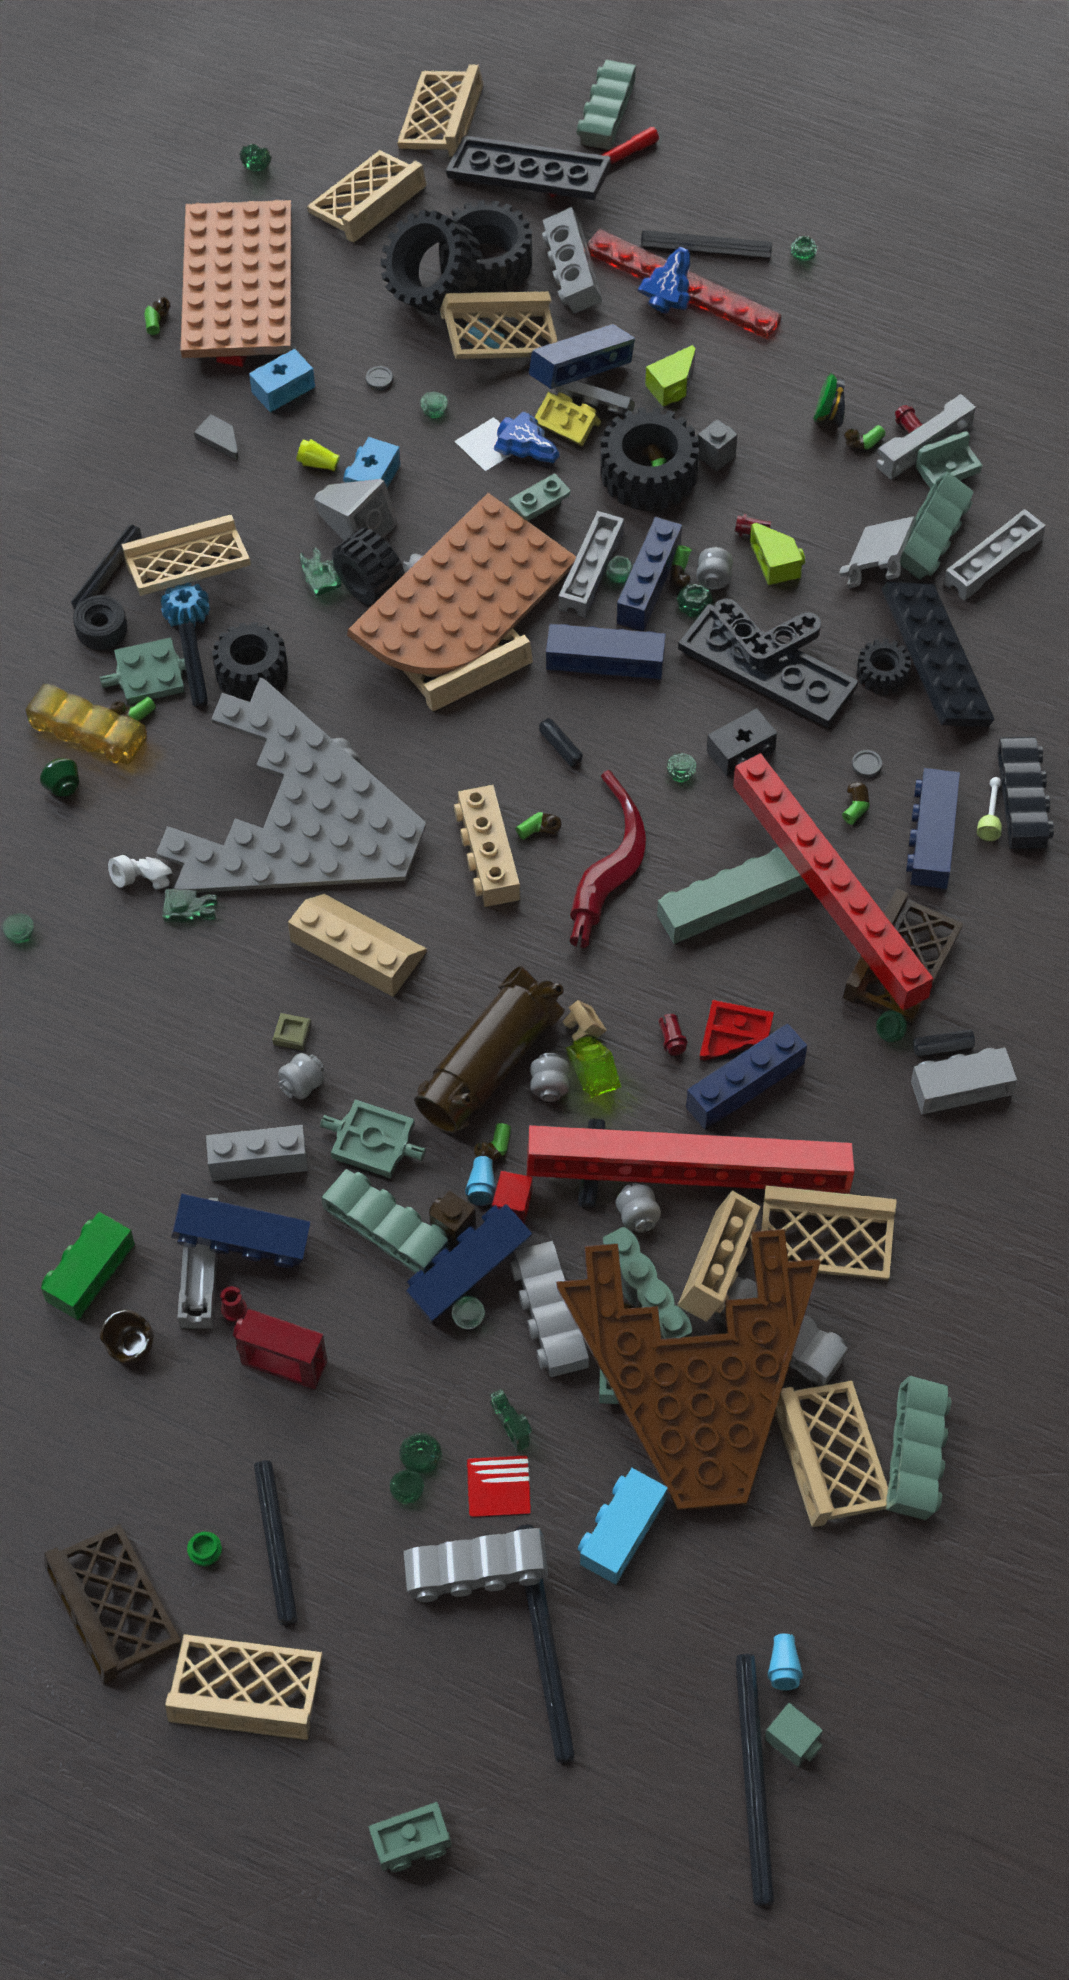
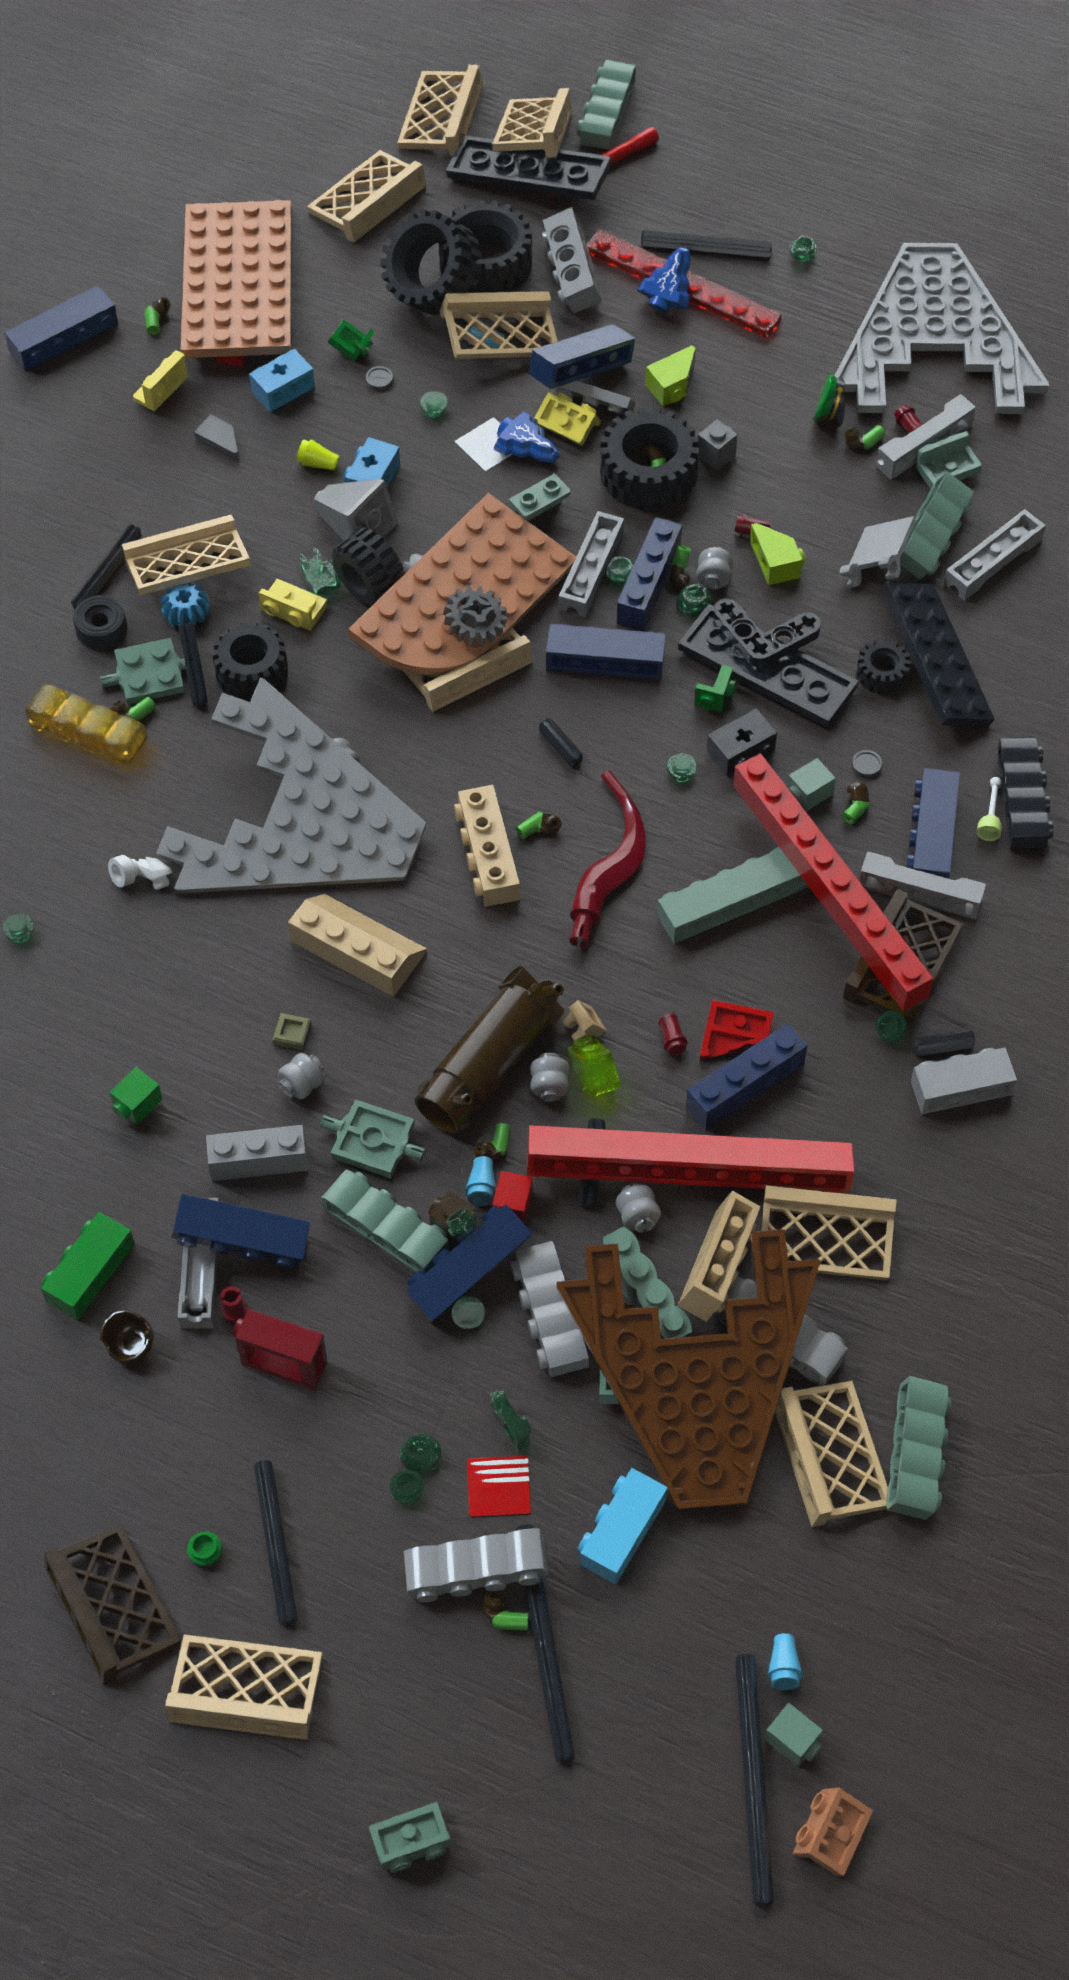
(60, 776): dark green cone -> none
(61, 327): none -> brick
(135, 1096): none -> green brick
(162, 382): none -> light yellow bracket
(184, 905): clear green plate -> none
(254, 157): clear green plate -> none
(292, 604): none -> light yellow bracket
(350, 340): none -> green bracket
(461, 1222): none -> clear green plate
(475, 615): none -> dark grey gear
(500, 1616): none -> arm
(550, 128): none -> tan fence
(715, 697): none -> green bracket
(811, 784): none -> sand green brick
(832, 1830): none -> nougat bracket
(937, 304): none -> light grey wing
(953, 896): none -> light grey piece

